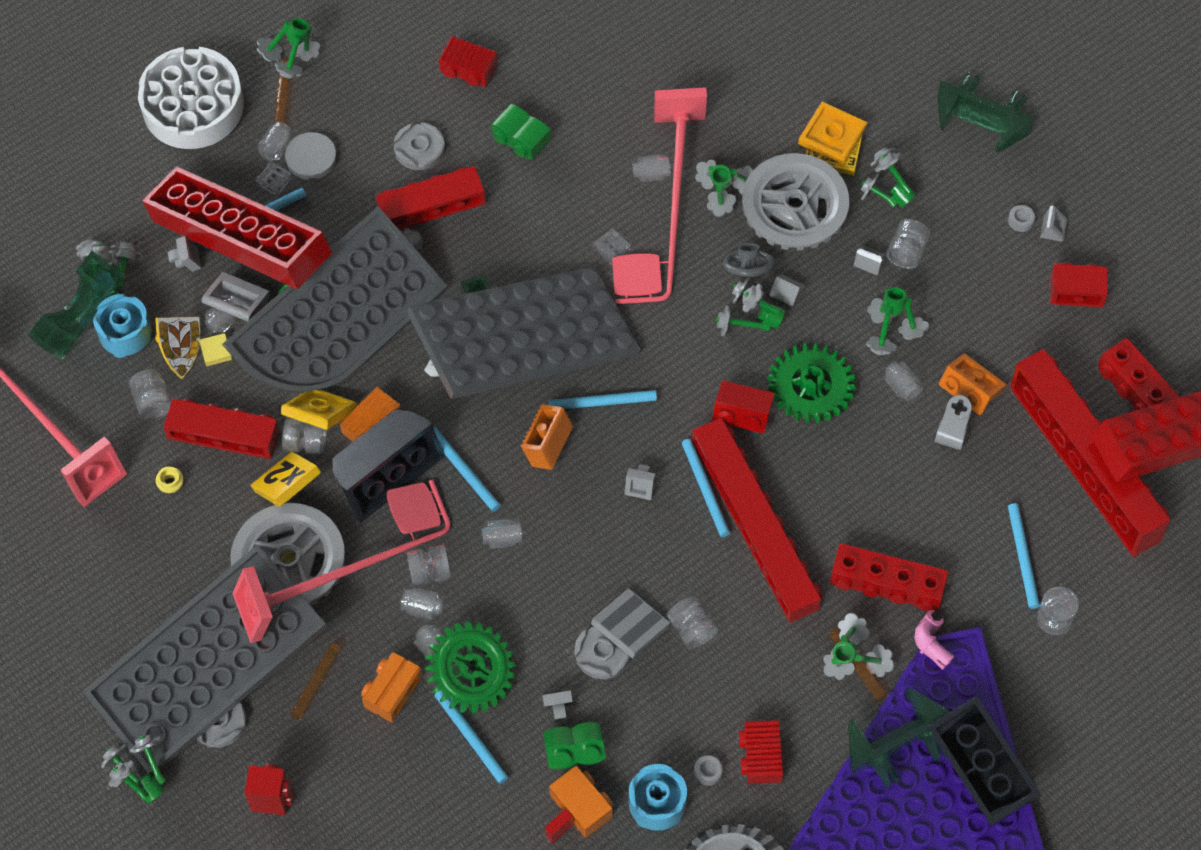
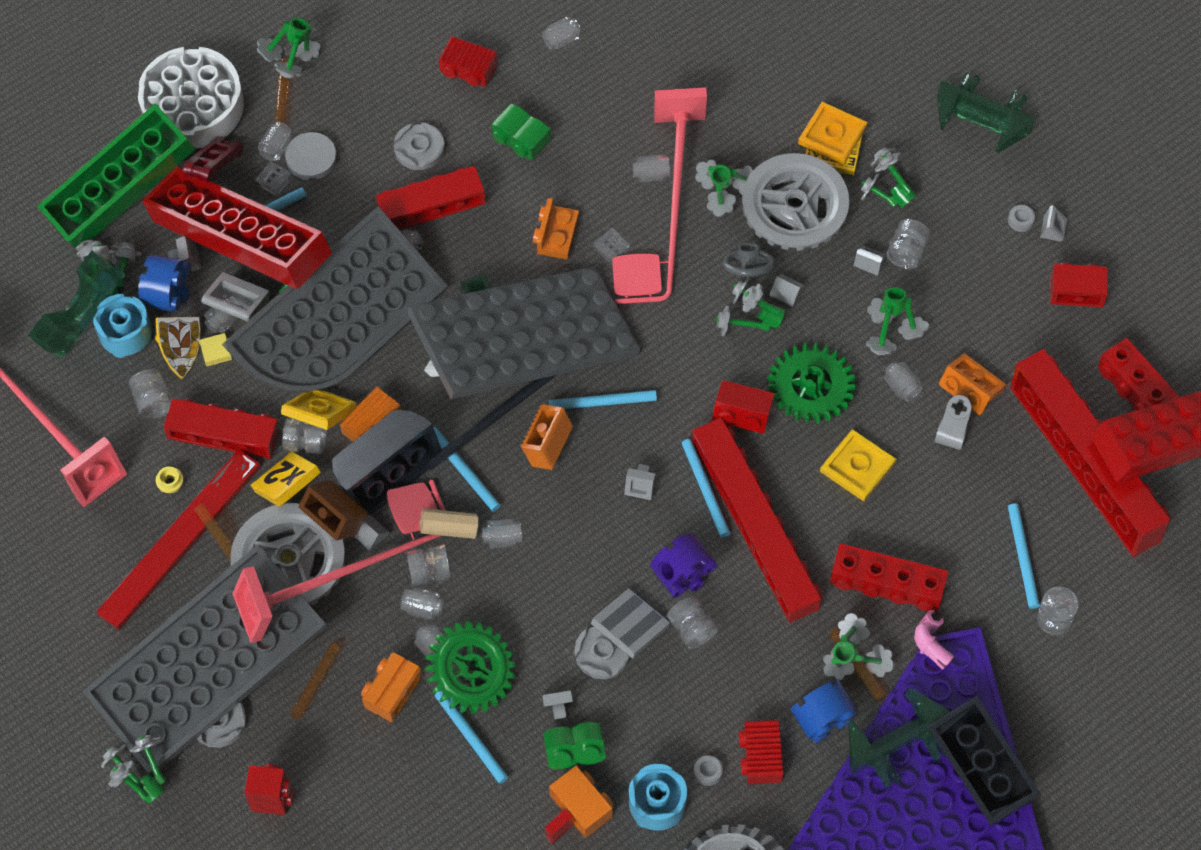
(116, 177): none -> green brick
(164, 283): none -> blue brick
(177, 540): none -> red tile
(212, 158): none -> dark red plate
(214, 529): none -> clear orange bar
(333, 510): none -> reddish brown brick
(371, 533): none -> light grey slope
(448, 523): none -> tan axle
(486, 422): none -> black piece
(556, 230): none -> orange bracket
(561, 33): none -> clear brick
(683, 565): none -> dark purple brick
(824, 710): none -> blue brick
(858, 465): none -> yellow tile

